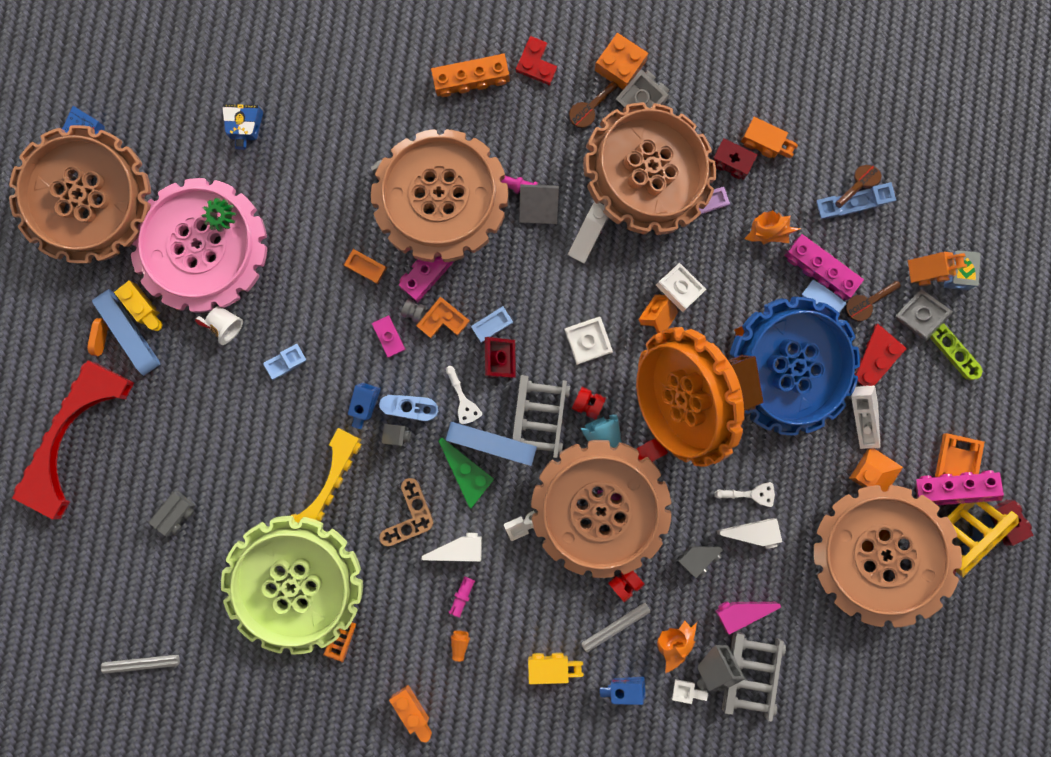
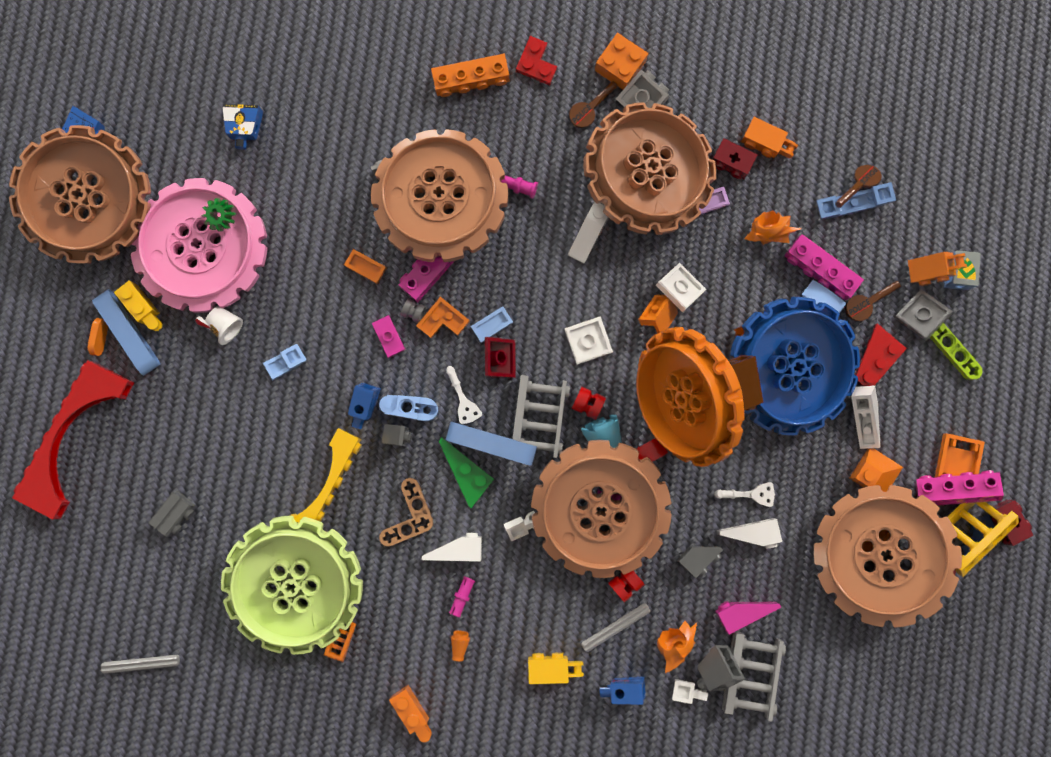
(538, 204): flat silver tile -> none

